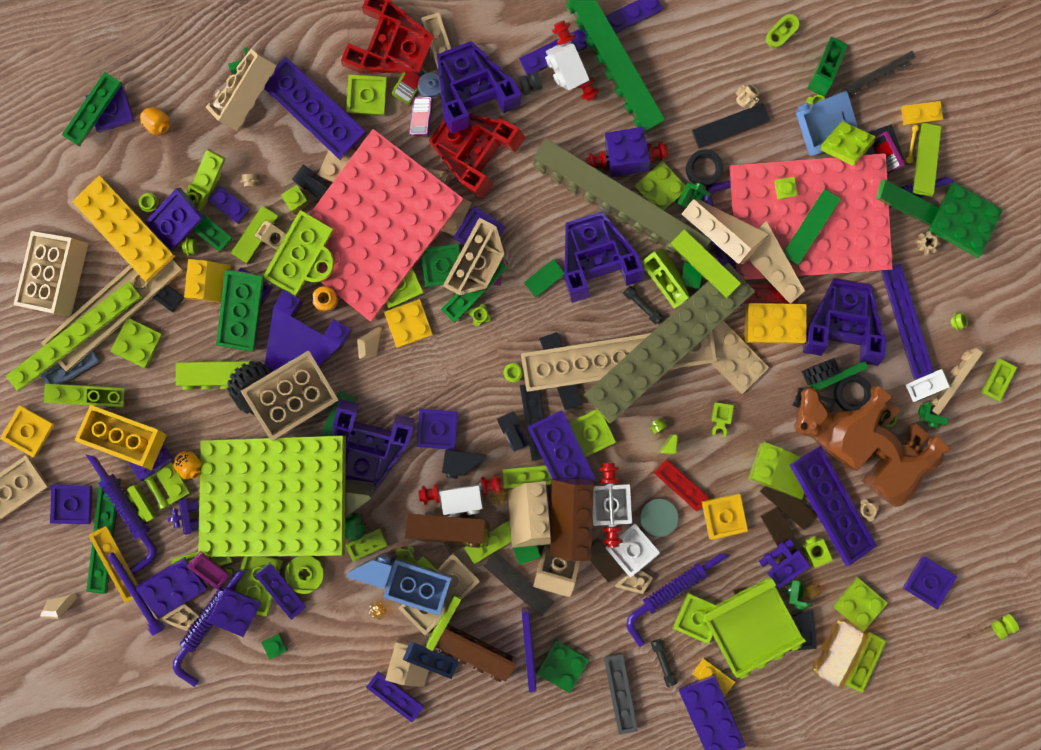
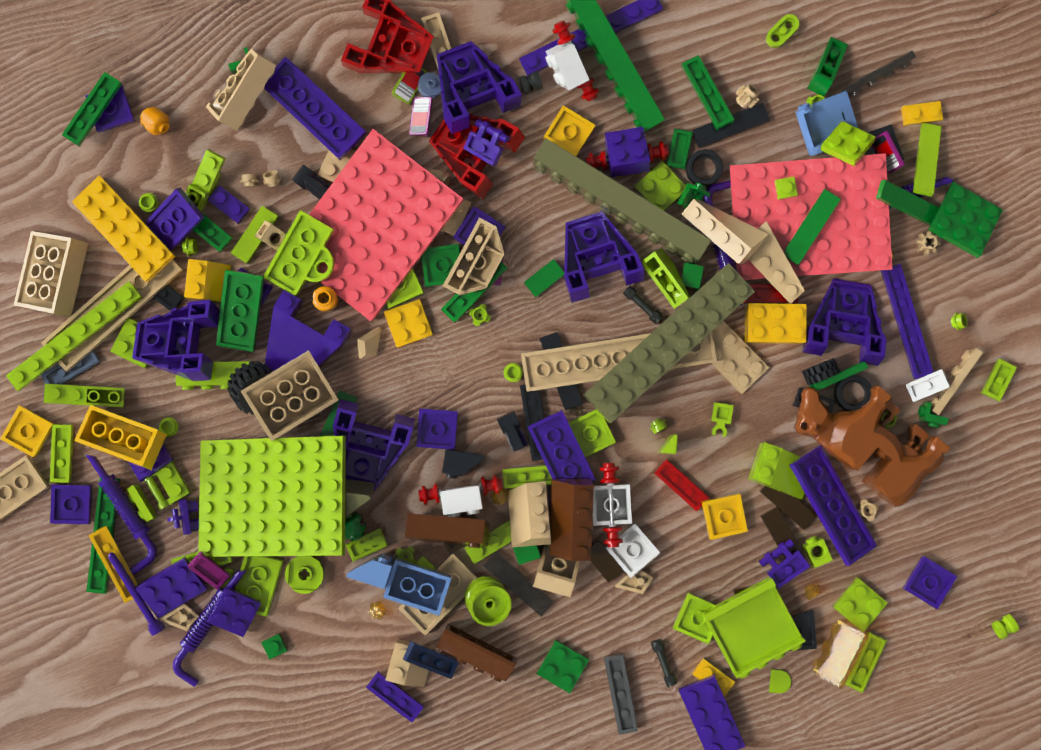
(57, 606): tan piece -> none
(61, 453): none -> lime plate
(169, 426): none -> lime plate
(173, 340): none -> dark purple wedge
(187, 465): light orange head -> none
(271, 178): none -> tan plate
(280, 591): dark purple plate -> none
(295, 199): lime brick -> none
(366, 95): lime plate -> none
(443, 621): lime tile -> none
(482, 147): none -> dark purple plate
(487, 601): none -> lime wheel
(529, 649): dark purple tile -> none
(569, 131): none -> yellow plate
(659, 517): sand green tile -> none
(670, 591): dark purple piece -> none
(679, 149): none -> green tile
(705, 263): lime tile -> none
(707, 92): none -> green plate
(779, 681): none -> lime piece
(796, 591): green bracket -> none
(915, 128): yellow hinge -> none

